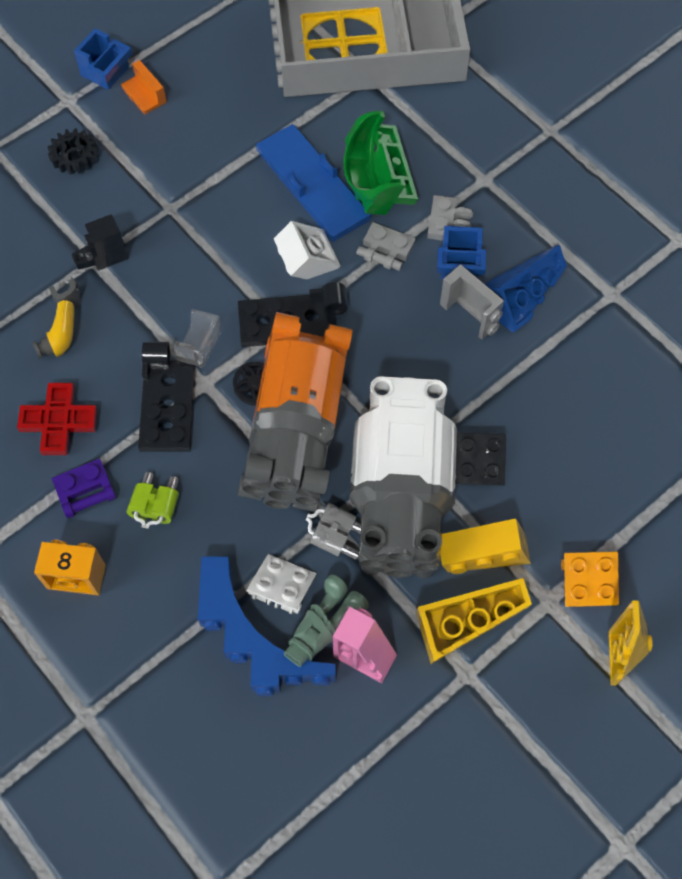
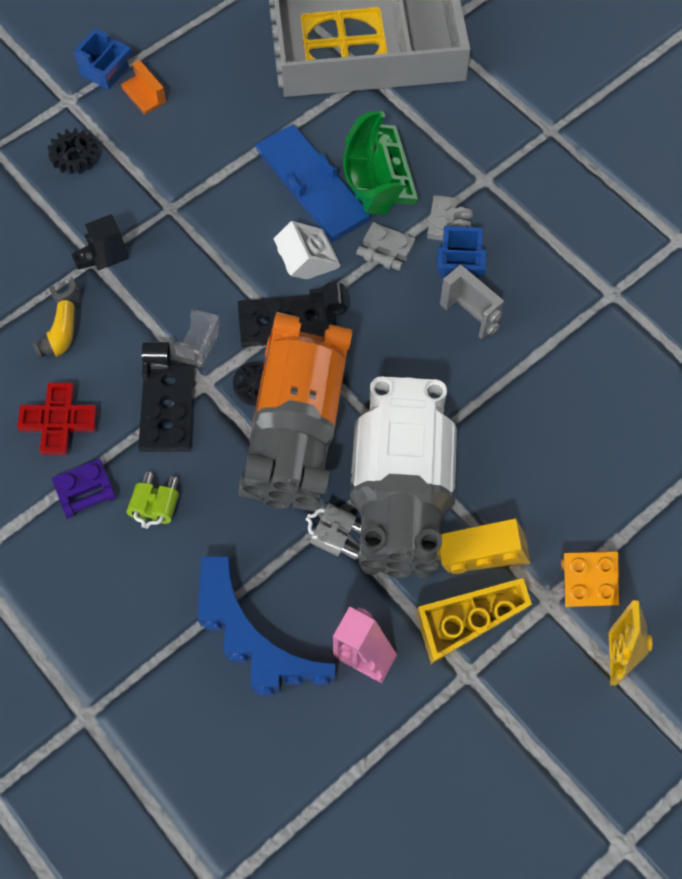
(70, 567): light orange brick -> none
(281, 583): white hinge -> none
(315, 629): sand green piece -> none
(480, 458): black hinge -> none
(525, 286): blue wedge -> none

